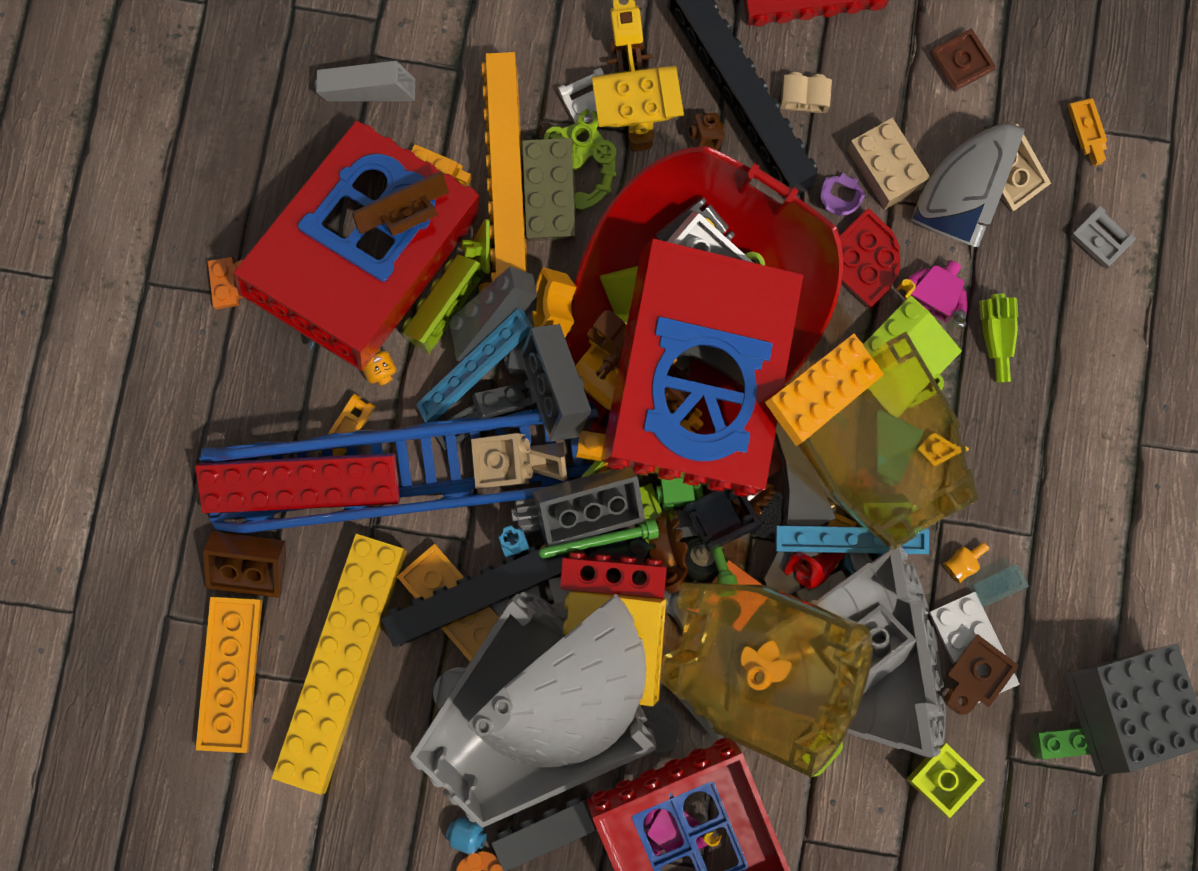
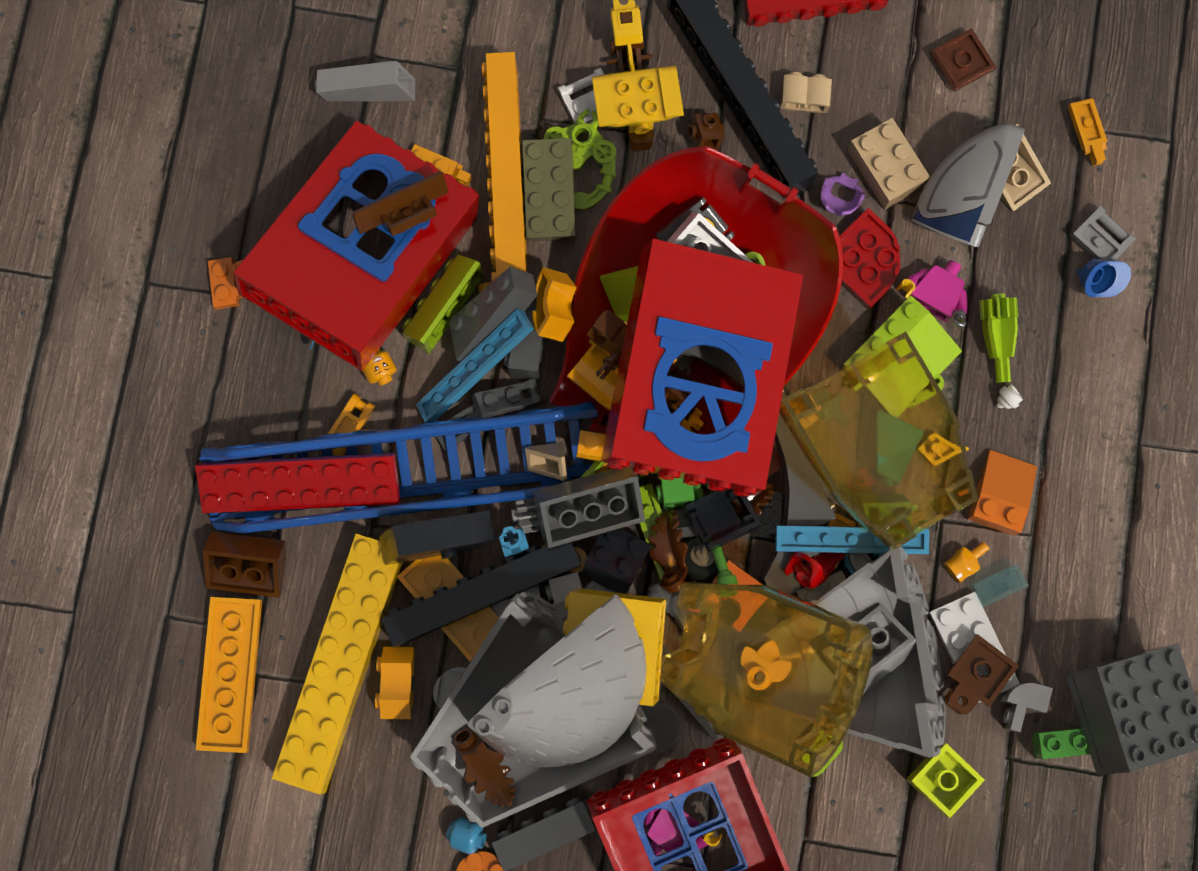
(396, 683): none -> light orange brick
(437, 537): none -> black brick
(479, 246): lime piece -> none
(484, 767): none -> reddish brown plant
(501, 461): tan plate -> none
(555, 382): dark grey brick -> none
(574, 580): red brick -> none
(647, 529): bright green piece -> none
(824, 389): light orange plate -> none
(1003, 494): none -> orange slope
(1009, 397): none -> white plate
(1023, 697): none -> light grey brick
(1104, 277): none -> blue piece

